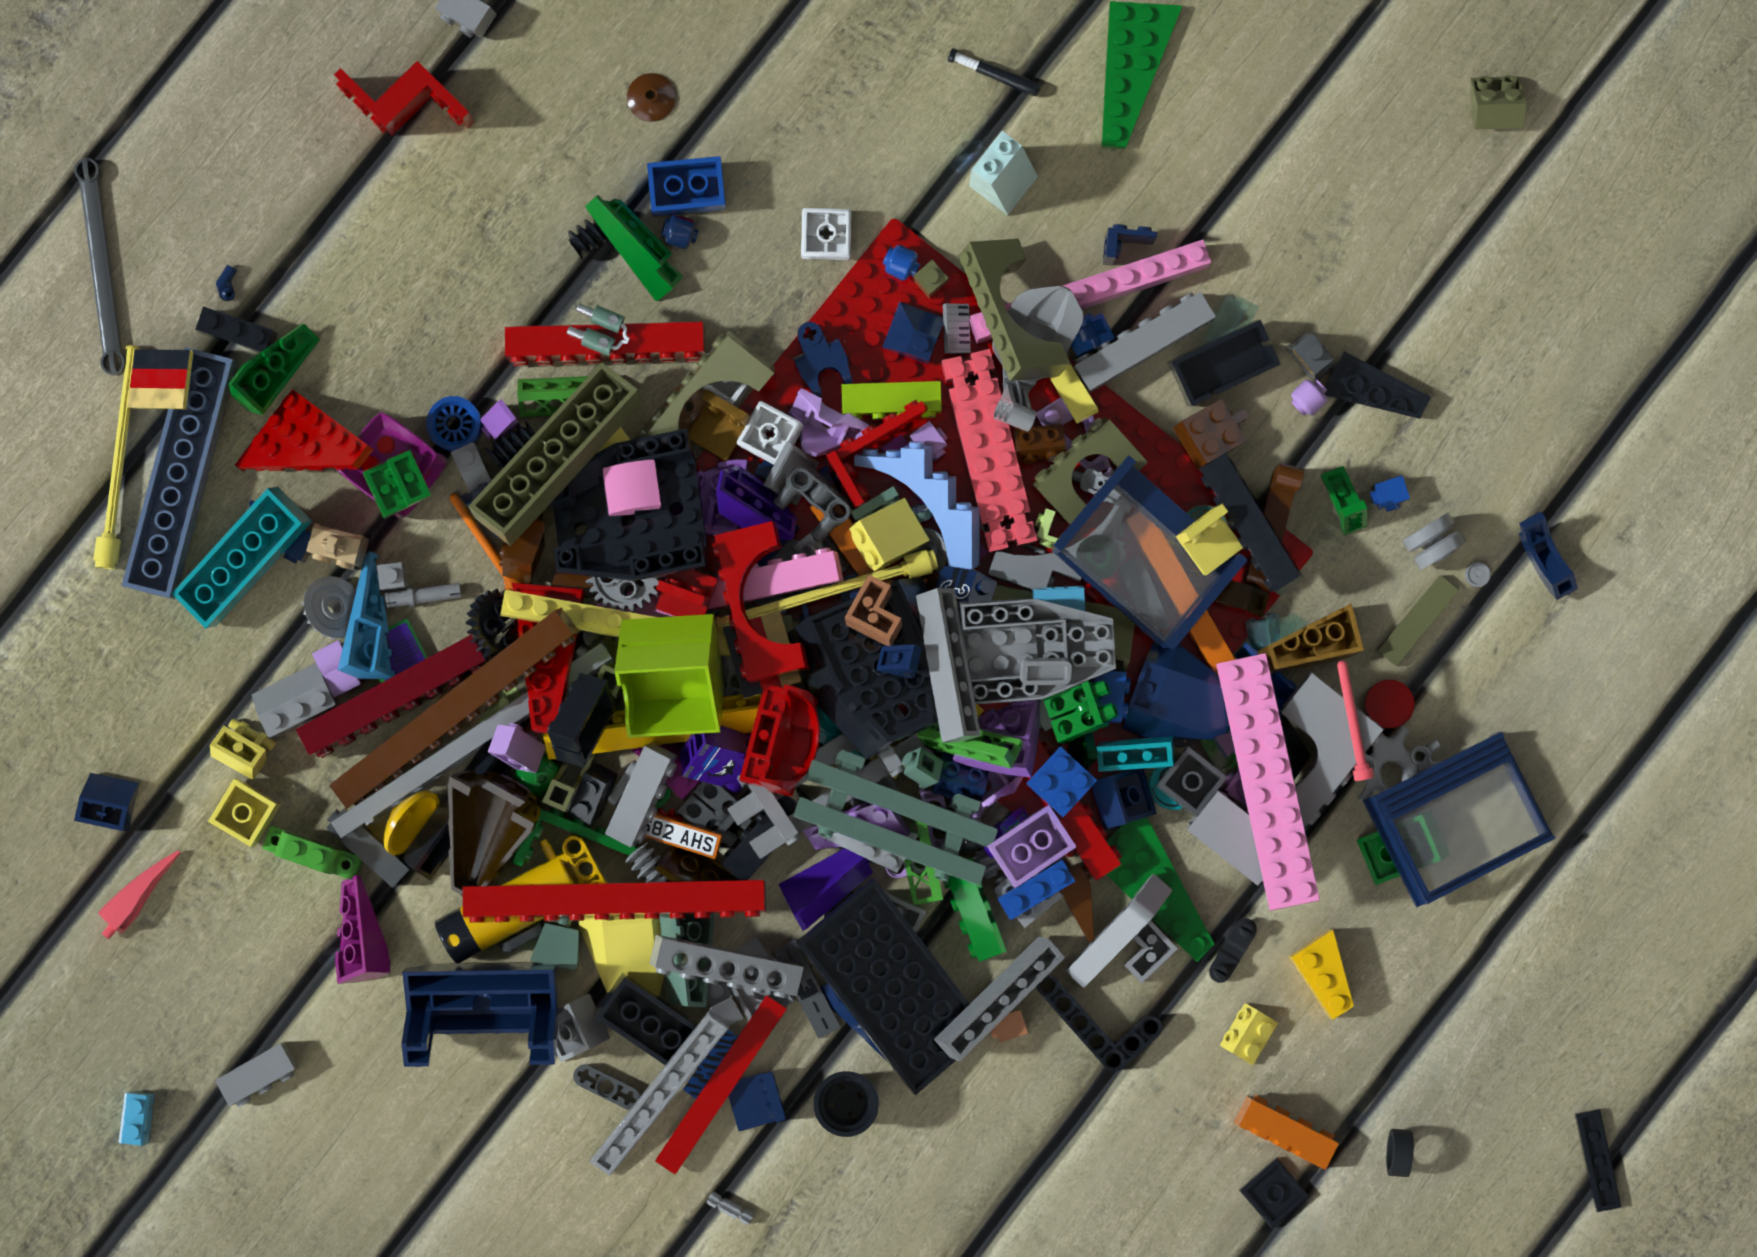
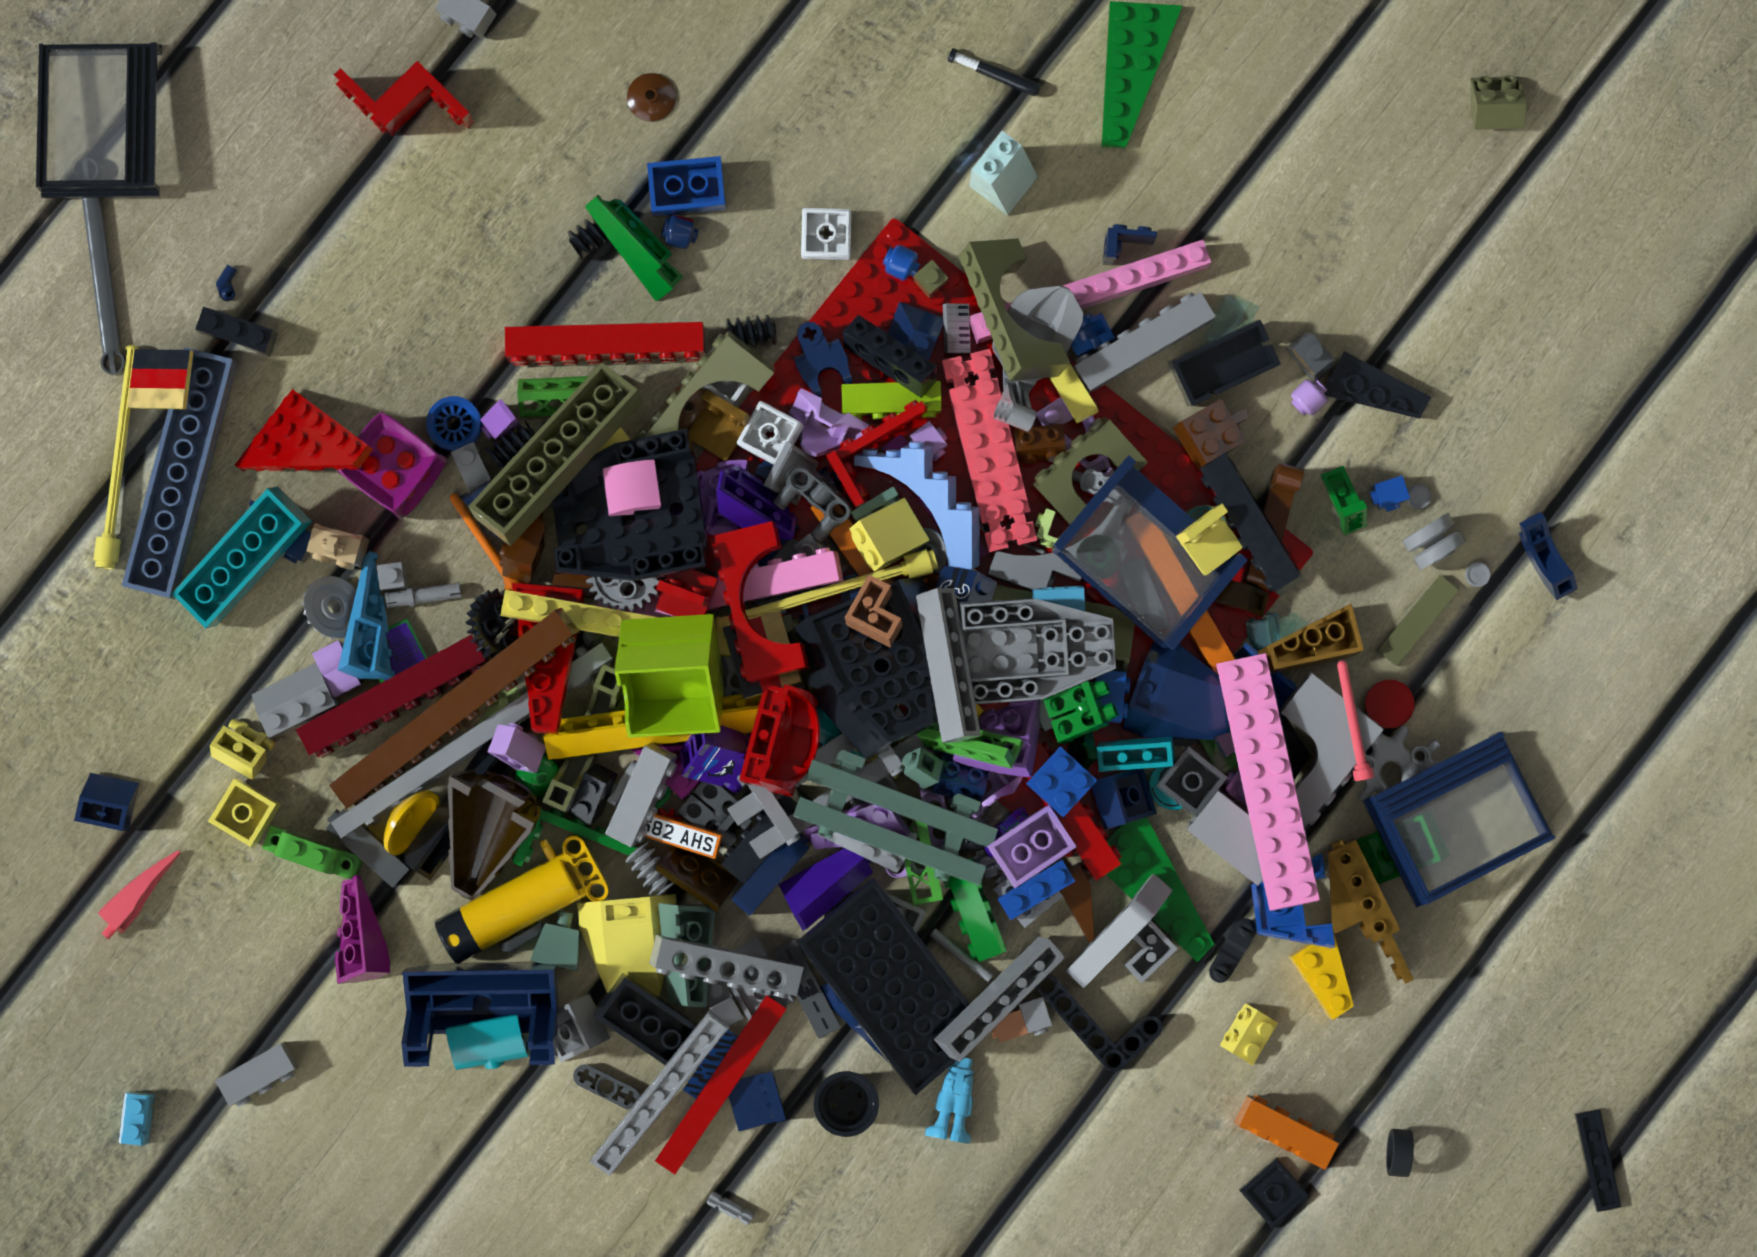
(97, 120): none -> piece
(268, 372): green wedge -> none
(396, 484): green slope -> none
(487, 1042): none -> teal panel
(581, 720): black piece -> none
(603, 318): sand green piece -> none
(614, 900): red brick -> none
(754, 331): none -> black piece
(769, 875): none -> dark blue slope
(889, 356): none -> black brick
(899, 660): dark blue slope -> none
(921, 512): tile -> none
(954, 1098): none -> medium azure piece
(961, 955): none -> light grey bar
(1035, 1015): none -> light grey brick
(1045, 671): light grey piece -> none
(1290, 922): none -> blue wing
(1350, 903): none -> pearl gold wedge
(1419, 496): none -> light grey piece

